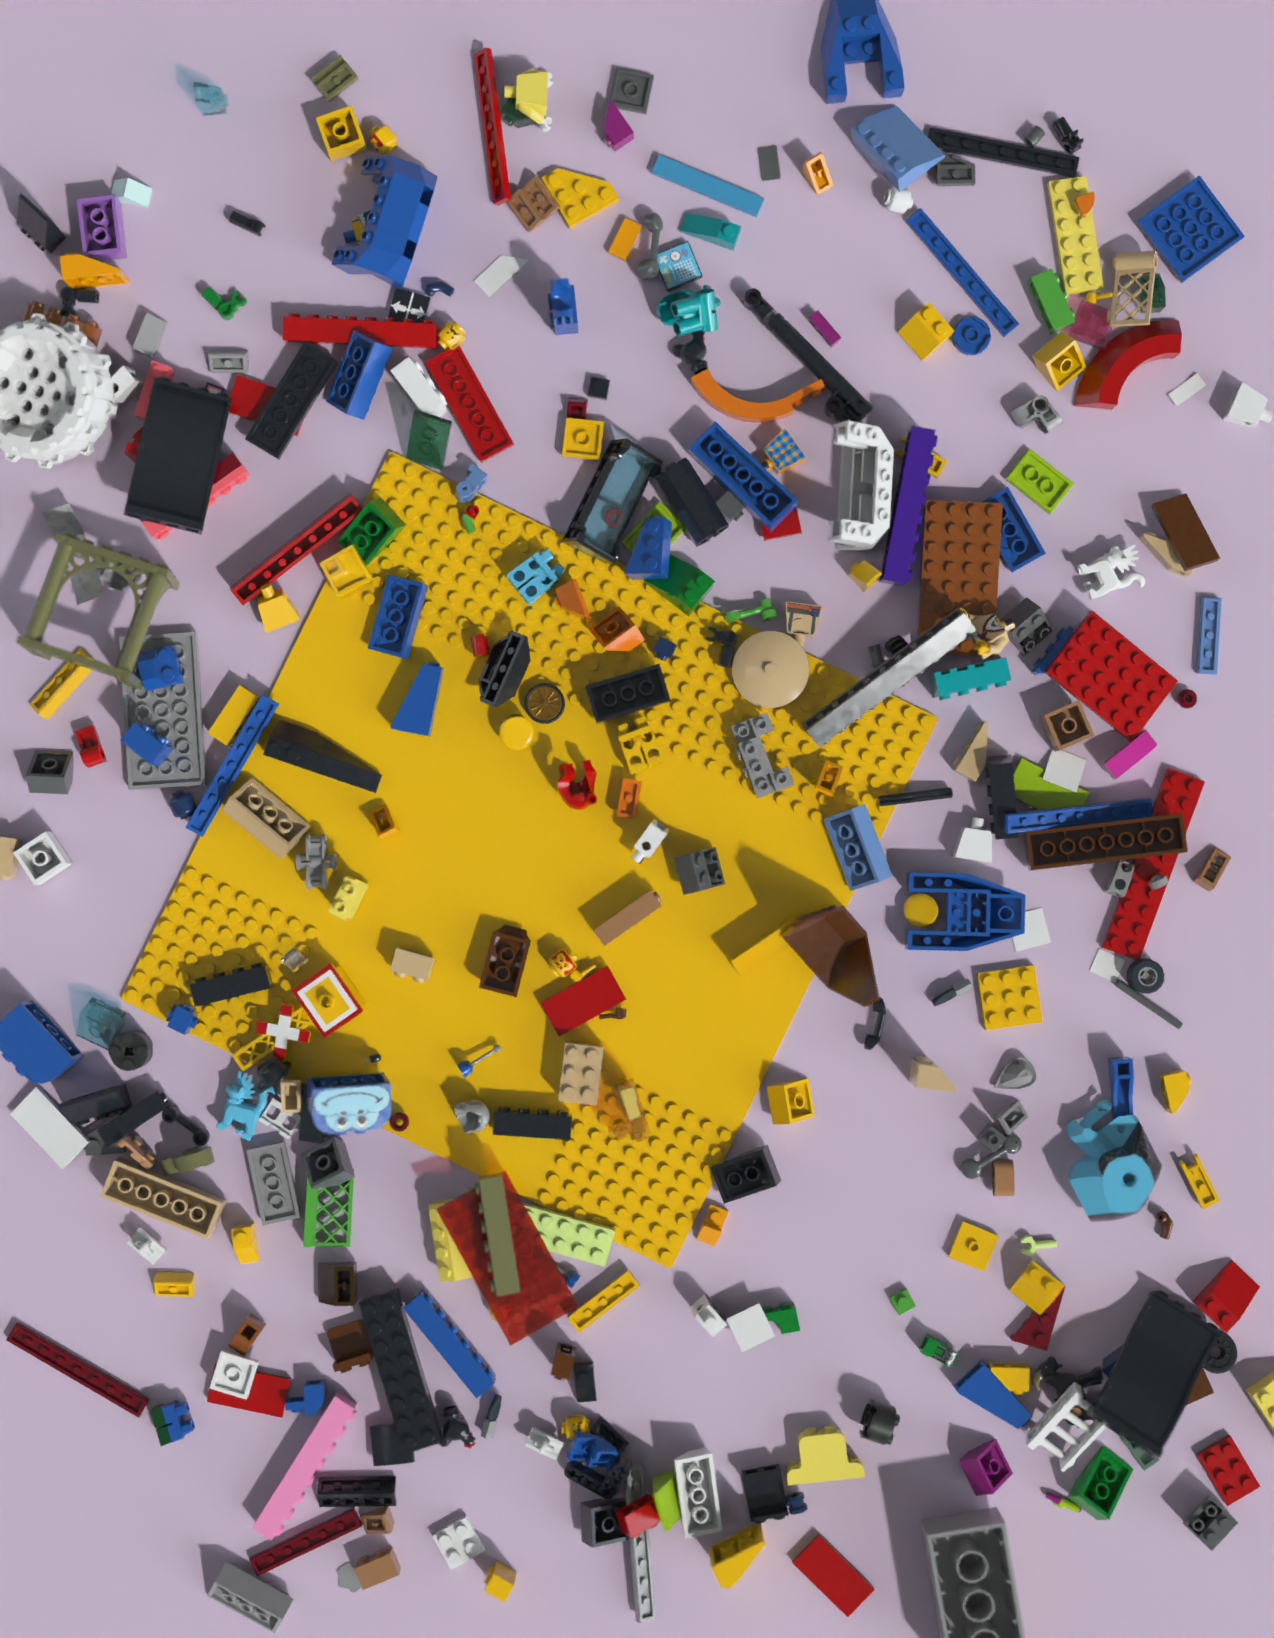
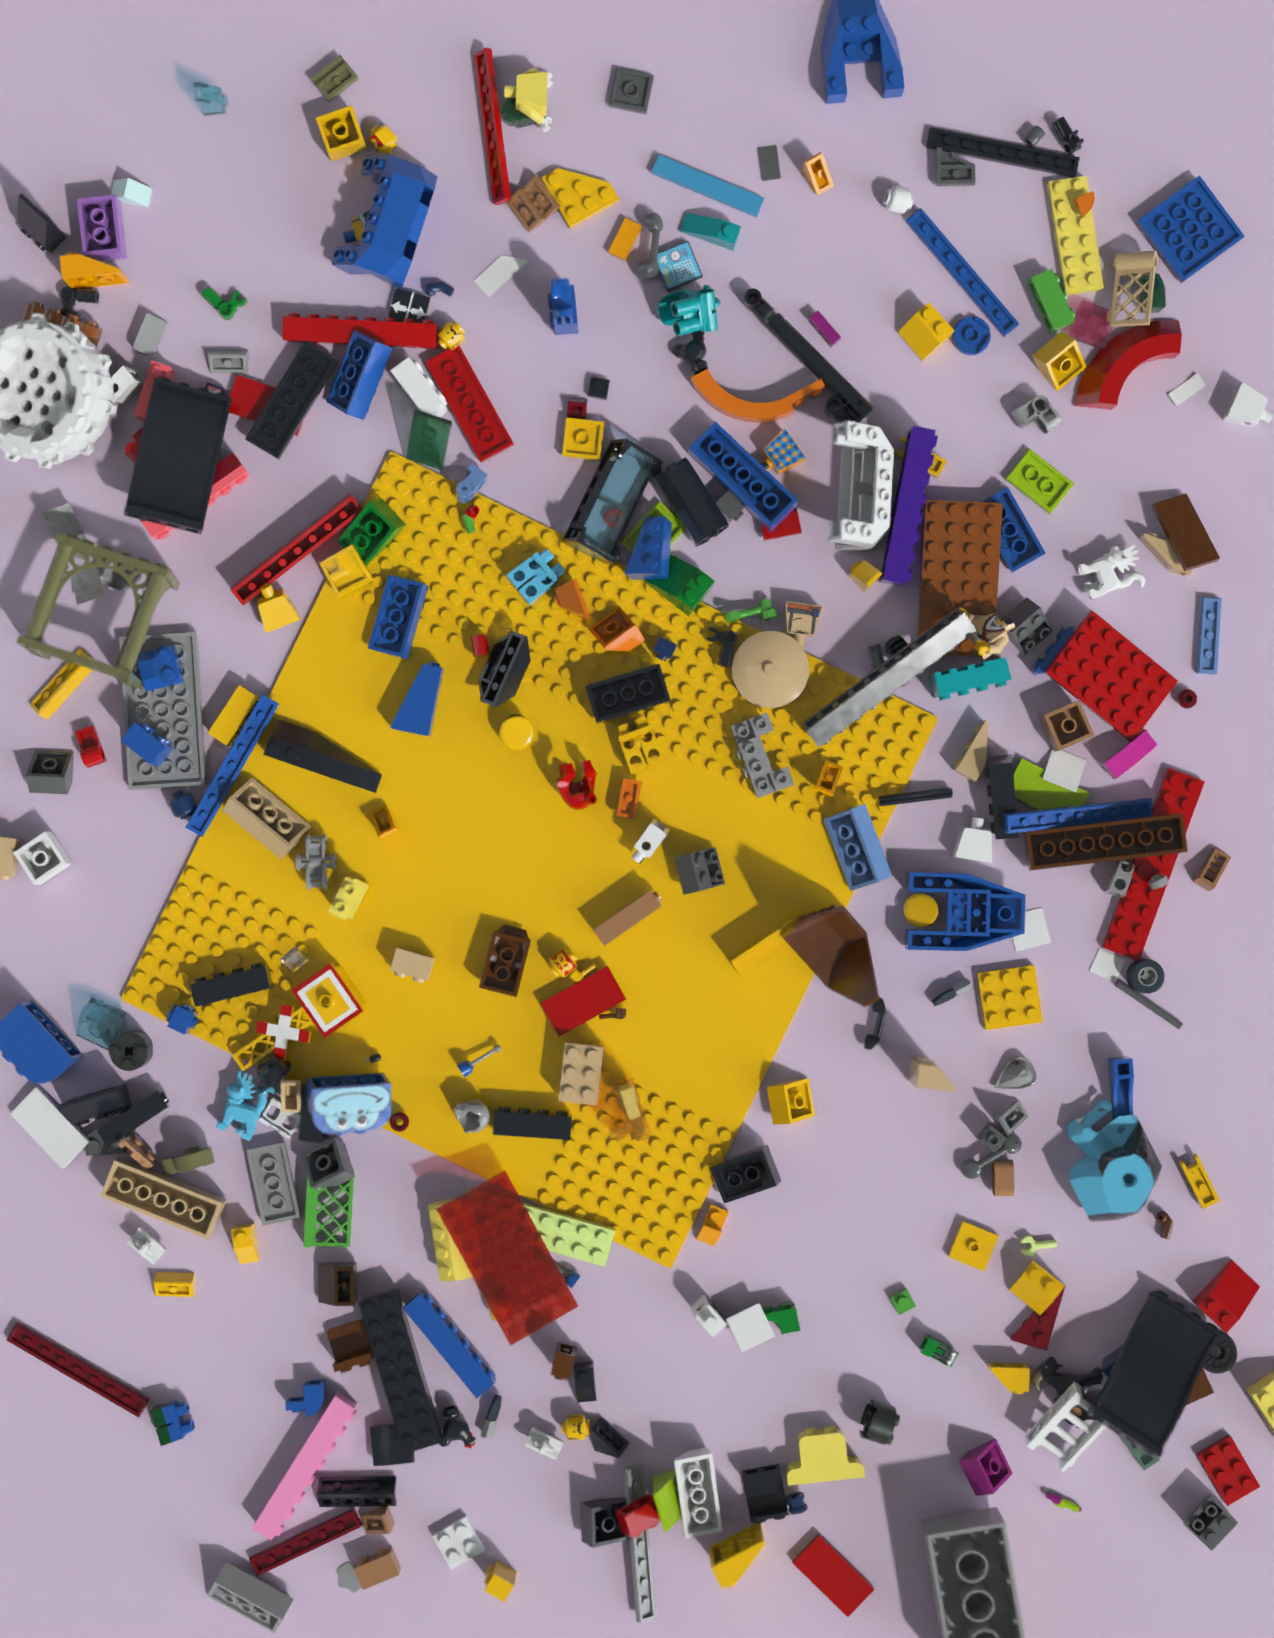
(201, 1135): black bar -> none
(234, 1374): white plate -> none
(245, 222): black bar -> none
(247, 1334): dark orange slope -> none
(265, 1397): red tile -> none
(498, 1234): olive brick -> none
(544, 703): pearl gold wheel -> none
(593, 1450): blue slope -> none
(599, 1486): black beam -> none
(603, 1301): yellow plate -> none
(616, 129): magenta slope -> none
(895, 146): medium blue slope -> none
(989, 1393): blue slope -> none
(1093, 297): yellow hand -> none
(1101, 1484): green slope -> none
(1174, 1088): yellow slope -> none

